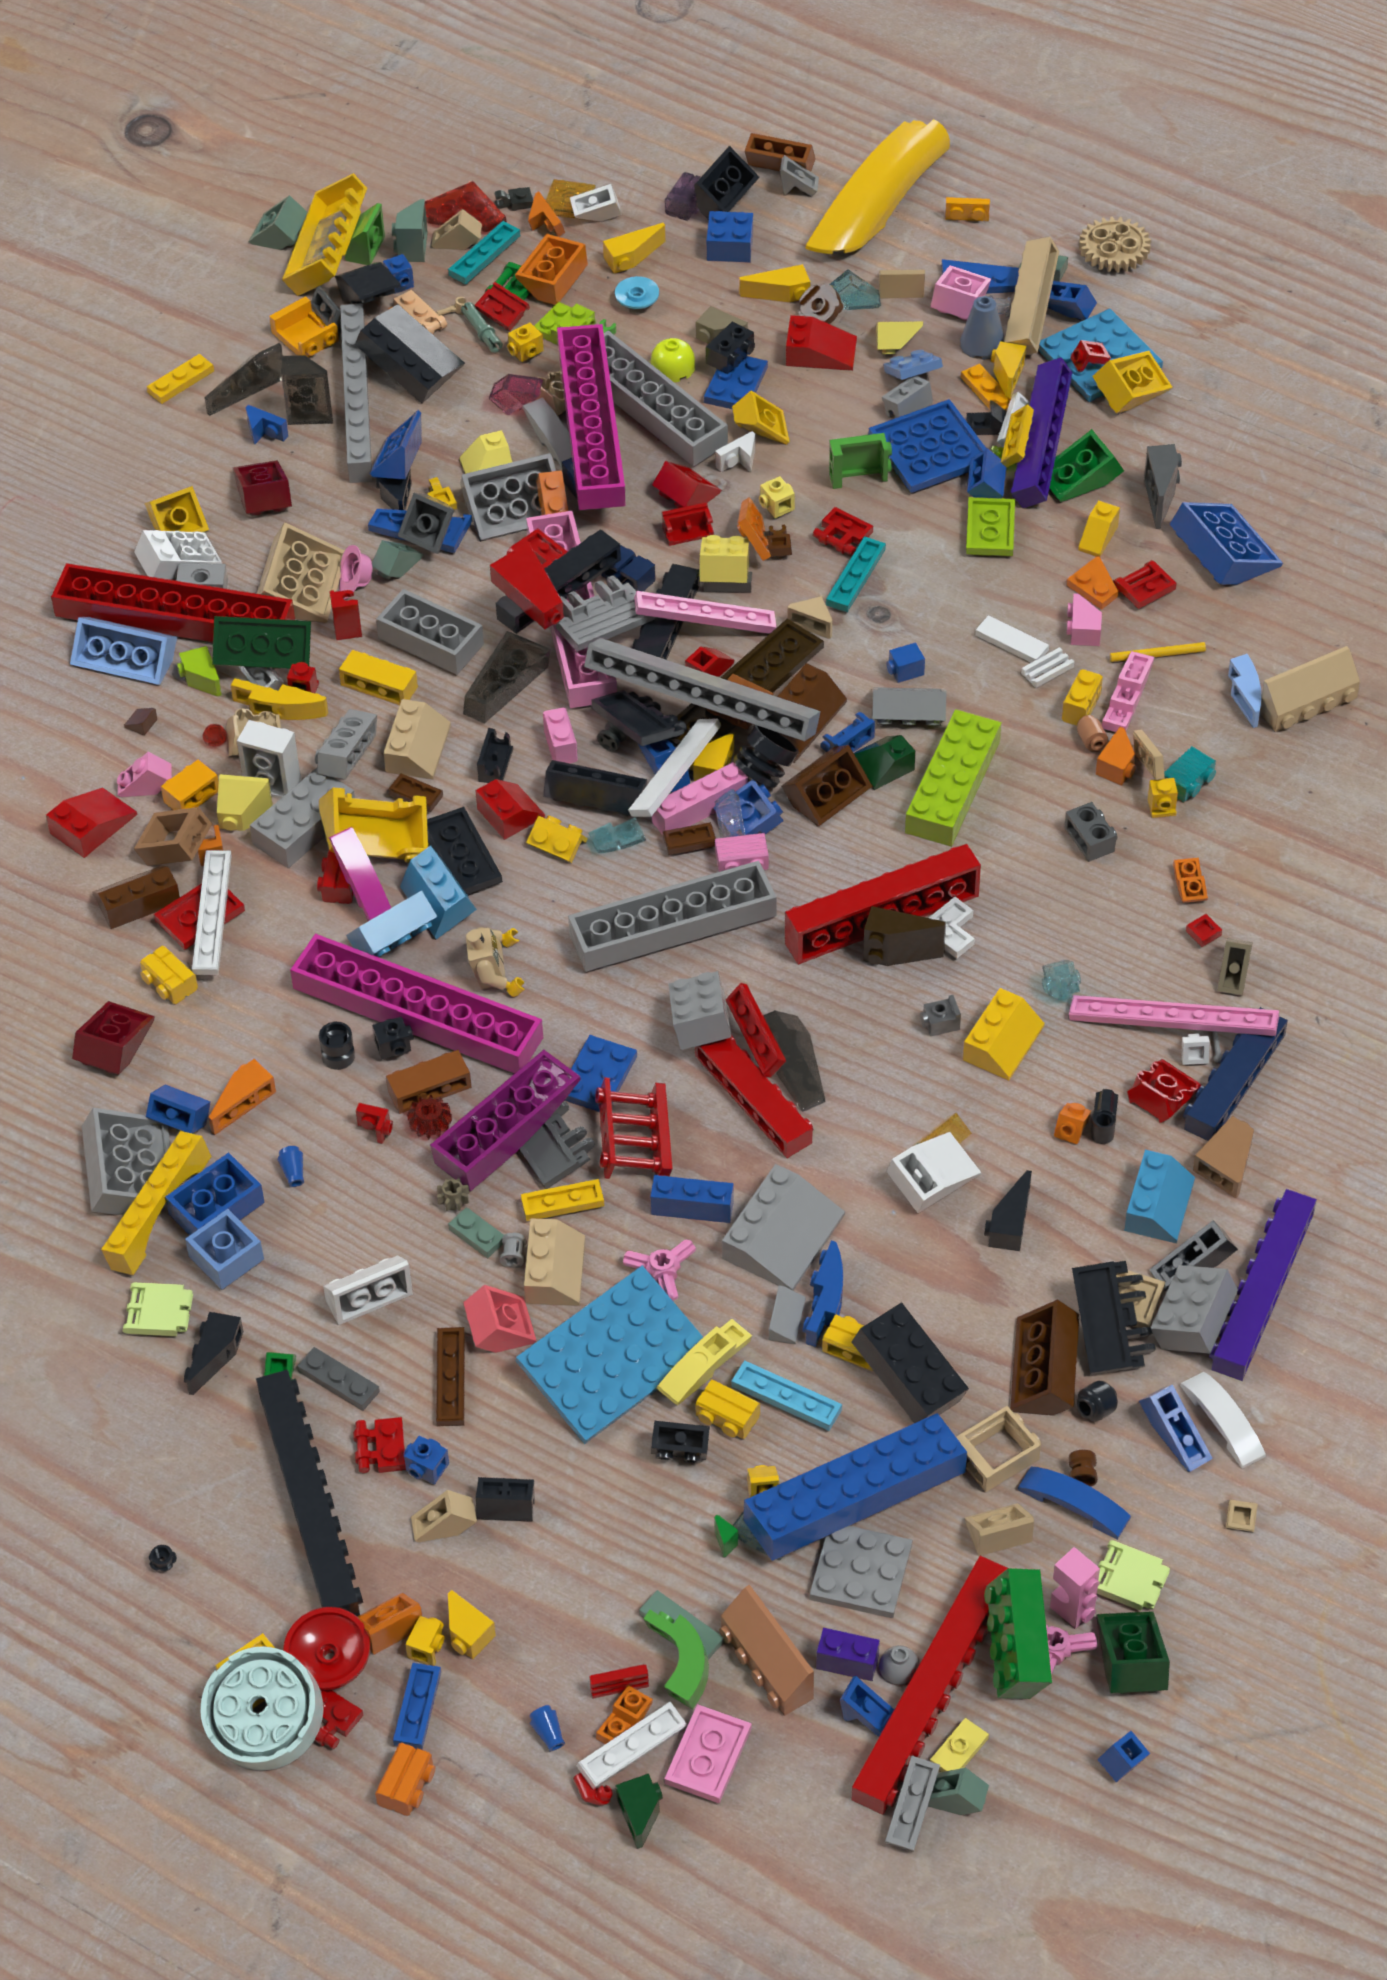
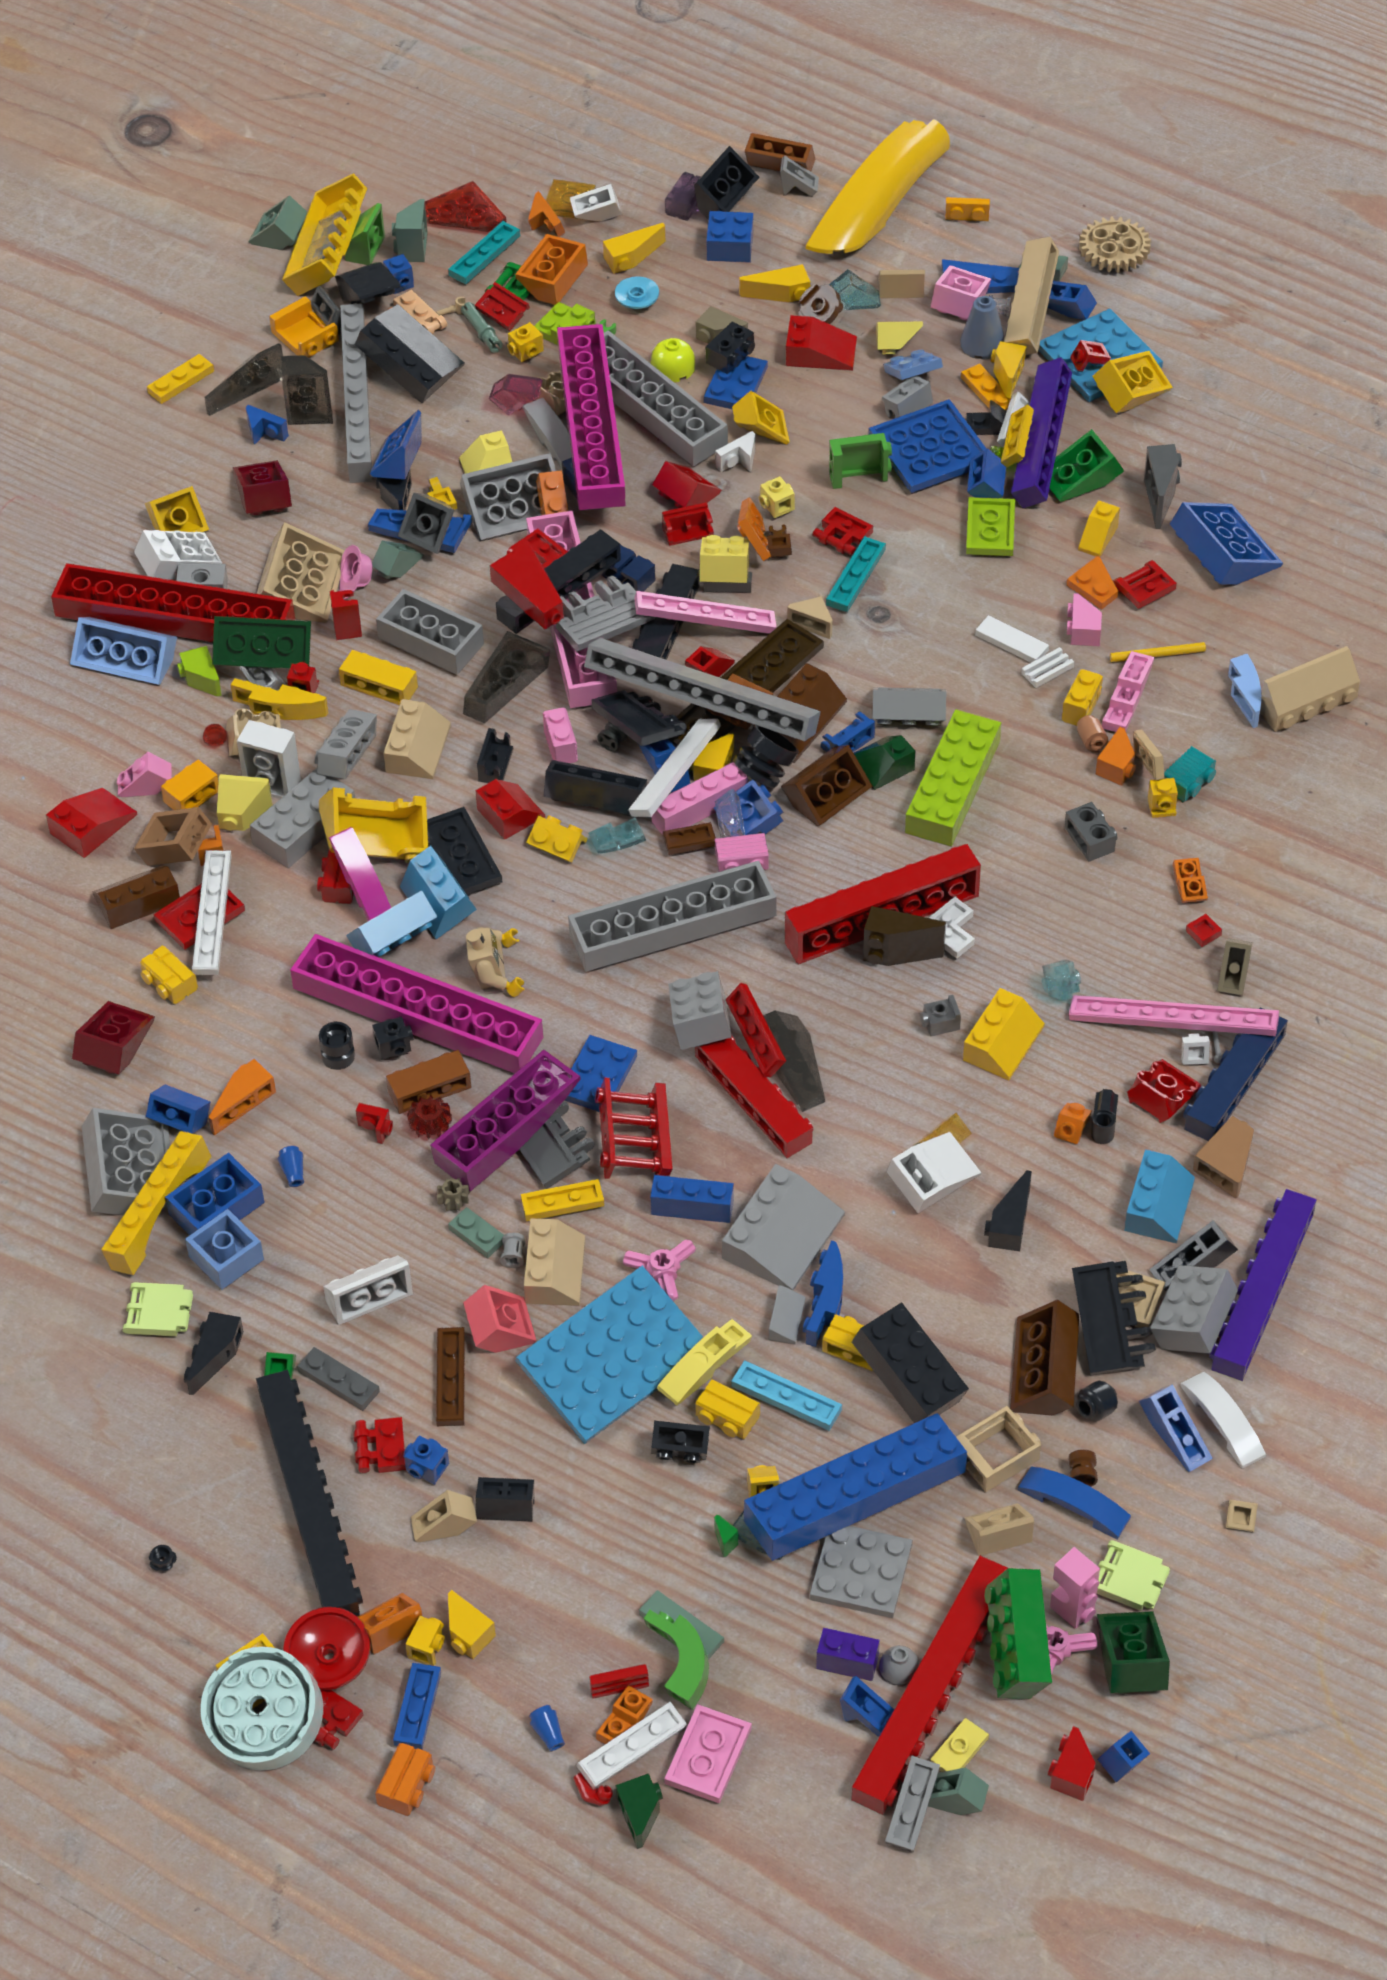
(141, 720): reddish brown slope -> none
(407, 787): reddish brown plate -> none
(457, 232): tan slope -> none
(516, 198): pearl dark grey plate -> none
(767, 1652): nougat slope -> none
(906, 662): blue brick -> none
(1074, 1768): none -> red slope

